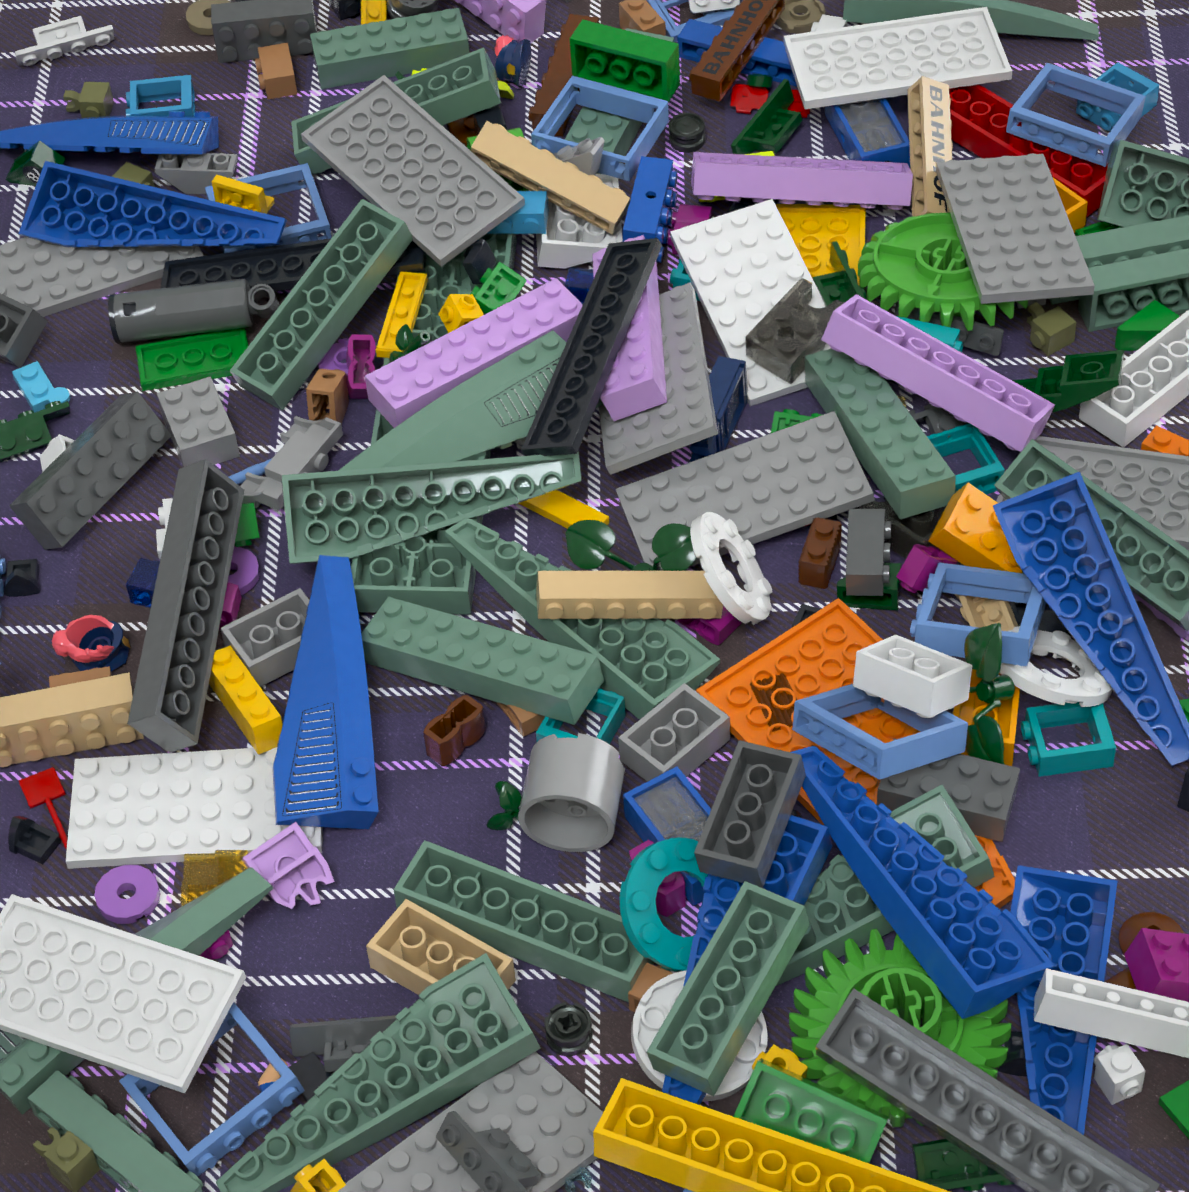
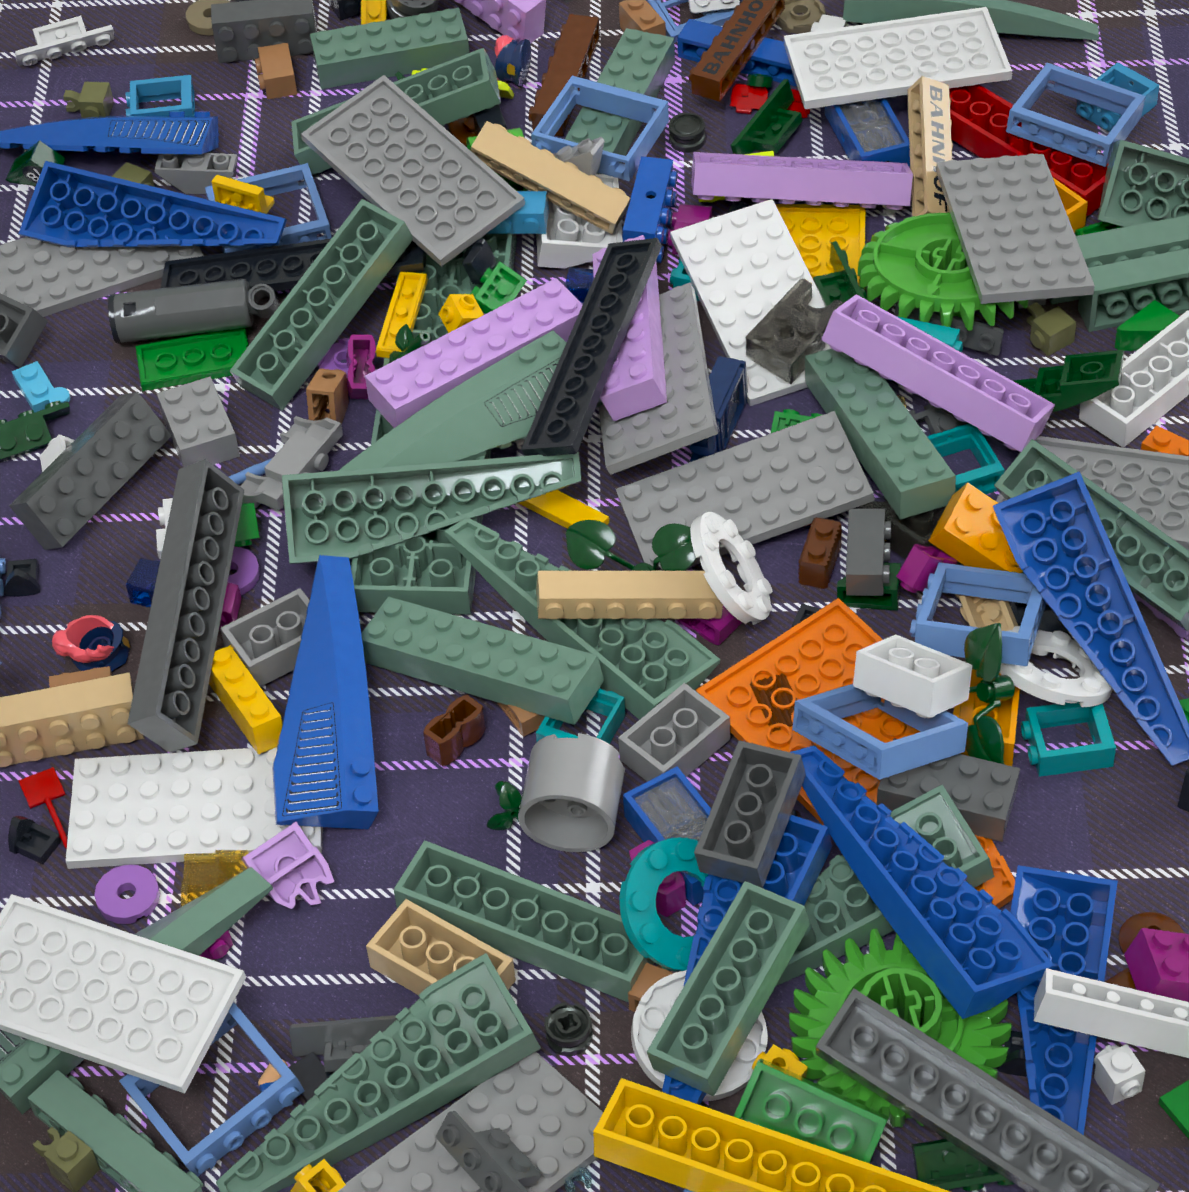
(625, 60): green brick -> none

